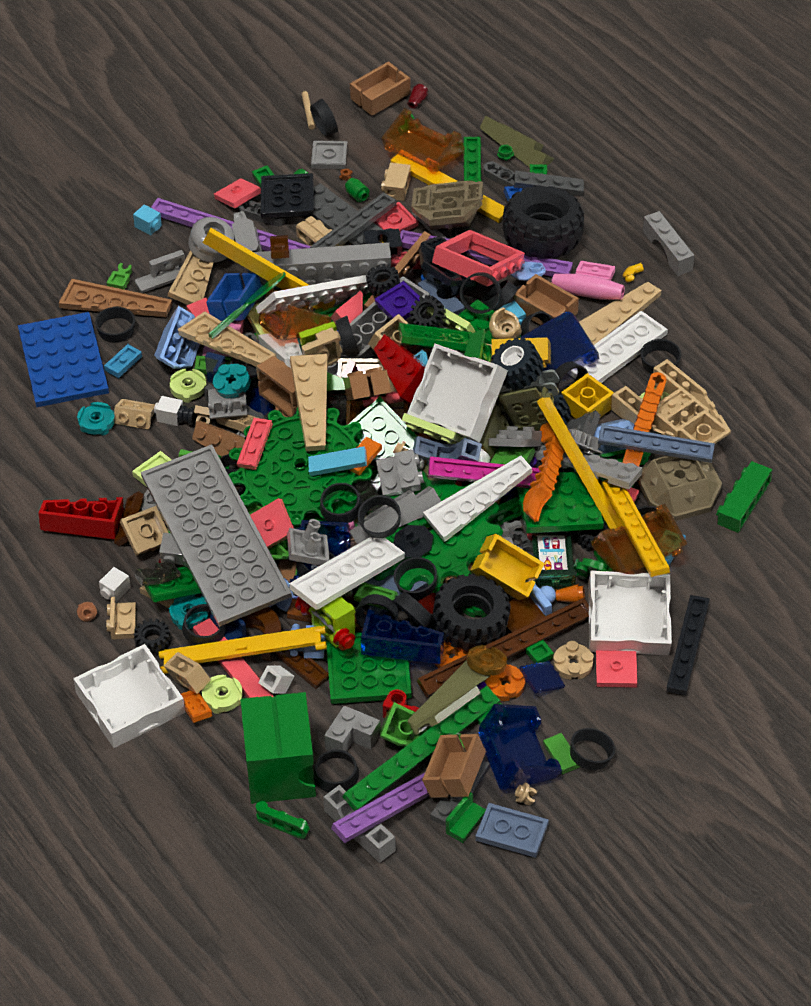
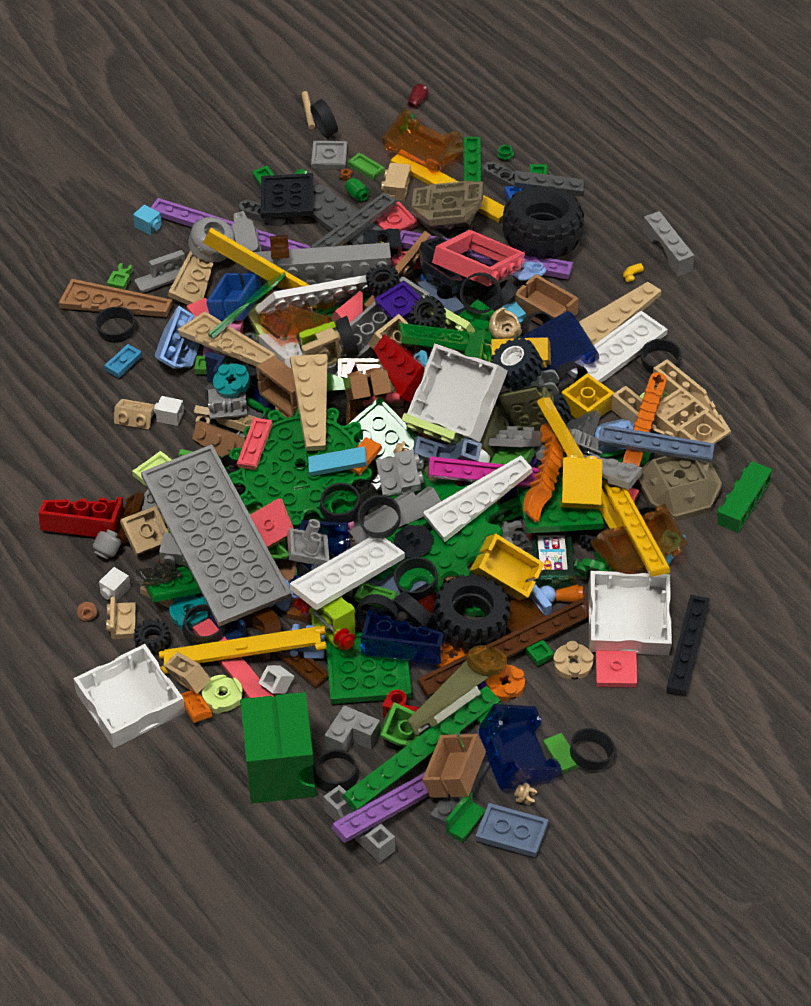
(63, 359): blue plate -> none
(100, 426): teal plate -> none
(106, 544): none -> light grey head
(186, 414): black wheel -> none
(190, 392): yellowish green plate -> none
(237, 193): coral plate -> none
(258, 406): none -> green piece
(281, 821): green plate -> none
(311, 230): tan brick -> none
(366, 166): none -> bright green tile
(380, 88): medium nougat piece -> none
(523, 146): olive wedge -> none
(542, 677): clear blue piece -> none
(581, 482): none -> yellow panel
(591, 281): bright pink plate -> none

